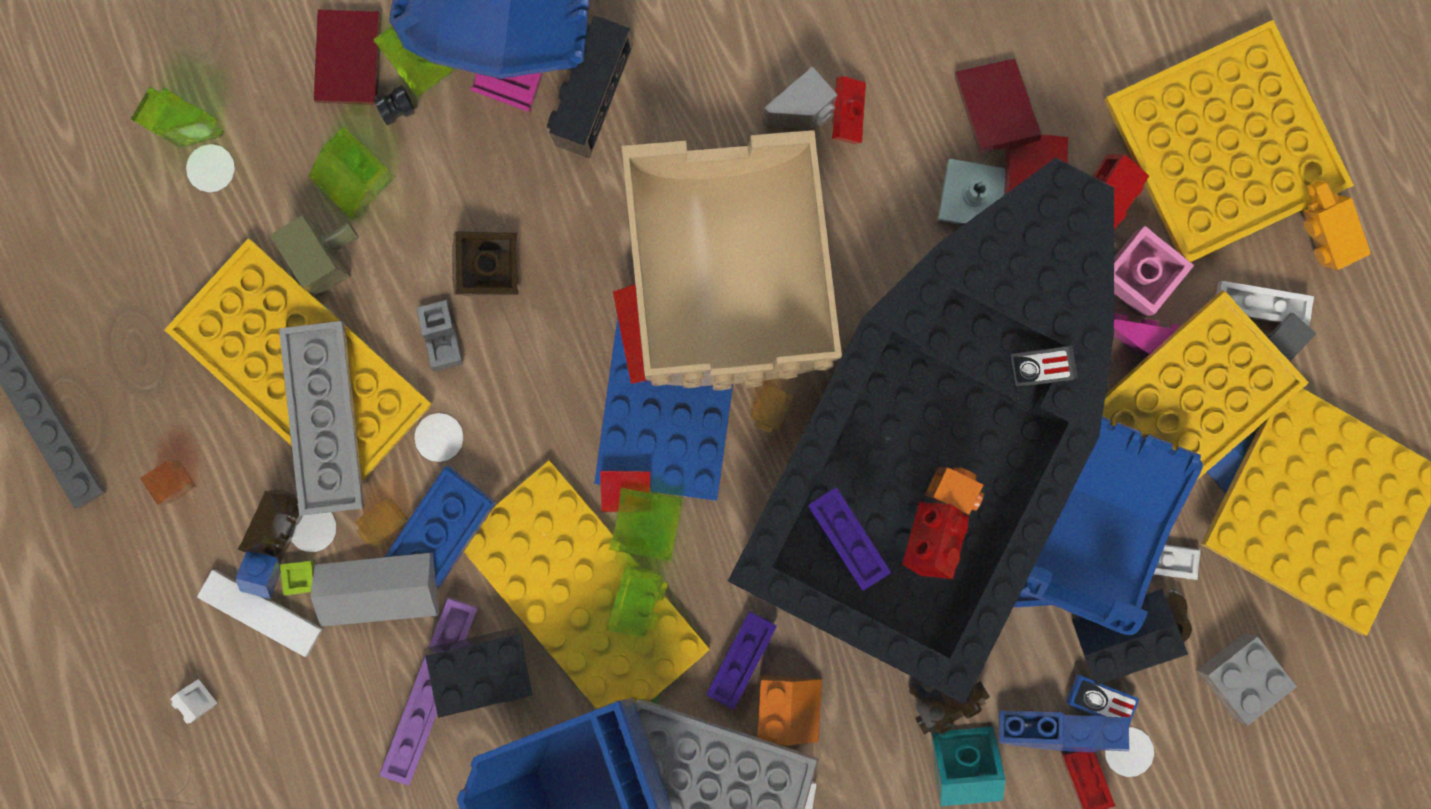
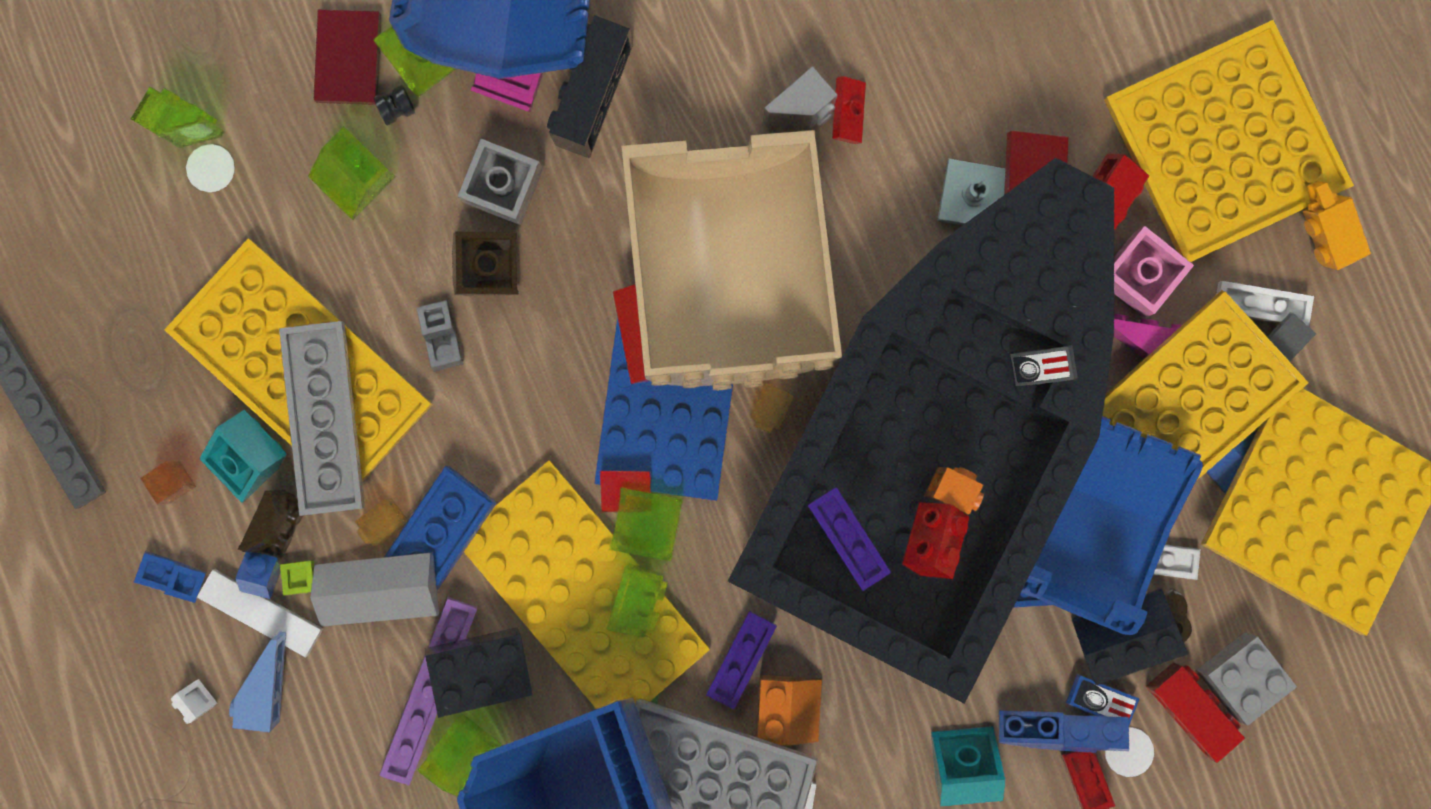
(170, 576): none -> blue slope
(242, 455): none -> teal slope
(259, 698): none -> medium blue slope
(313, 254): olive brick -> none
(314, 532): white sticker -> none
(438, 437): white sticker -> none
(451, 758): none -> clear neon green slope
(500, 181): none -> light grey brick
(940, 710): dark brown brick -> none
(997, 106): dark red tile -> none
(1196, 711): none -> red brick

